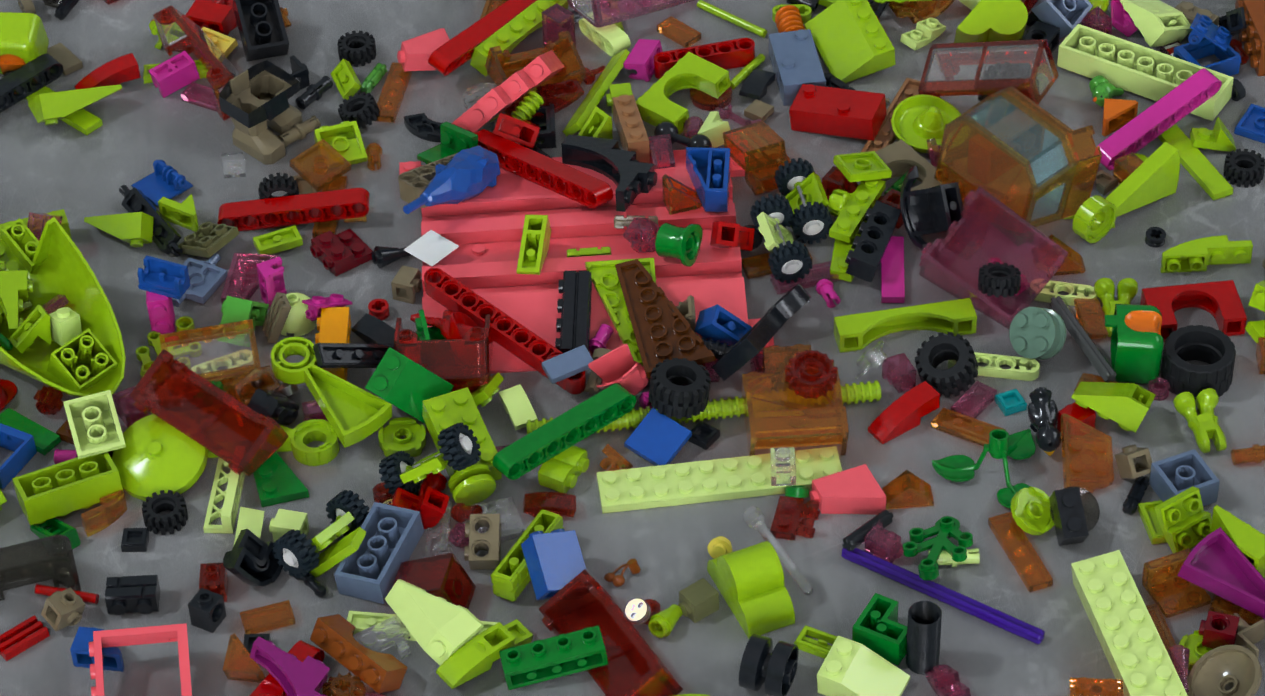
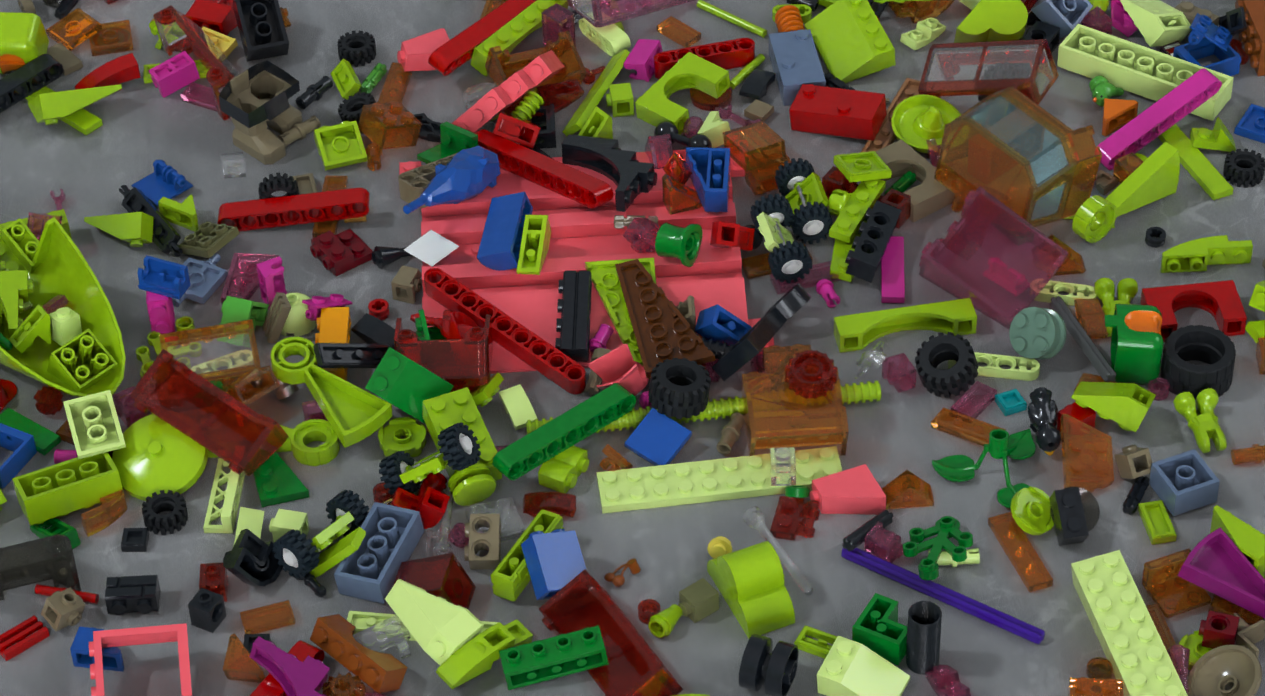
(58, 200): none -> clear pink hand
(74, 29): none -> clear orange tile
(113, 38): none -> clear orange tile
(274, 405): black brick -> none
(278, 241): lime plate -> none
(300, 71): black bracket -> none
(320, 165): clear orange plate -> none
(389, 125): none -> clear orange brick
(462, 512): clear red pin -> none
(503, 231): none -> blue brick
(567, 364): sand blue tile -> none
(589, 252): lime axle -> none
(631, 127): medium nougat brick -> none
(637, 611): tile -> none
(678, 168): none -> clear red tile
(704, 435): black tile -> none
(730, 433): none -> dark tan pin
(905, 412): red slope -> none
(928, 209): black piece -> none
(999, 279): black tyre -> none
(1099, 668): none -> clear orange tile
(1183, 520): lime slope -> none
(1238, 90): black tile -> none

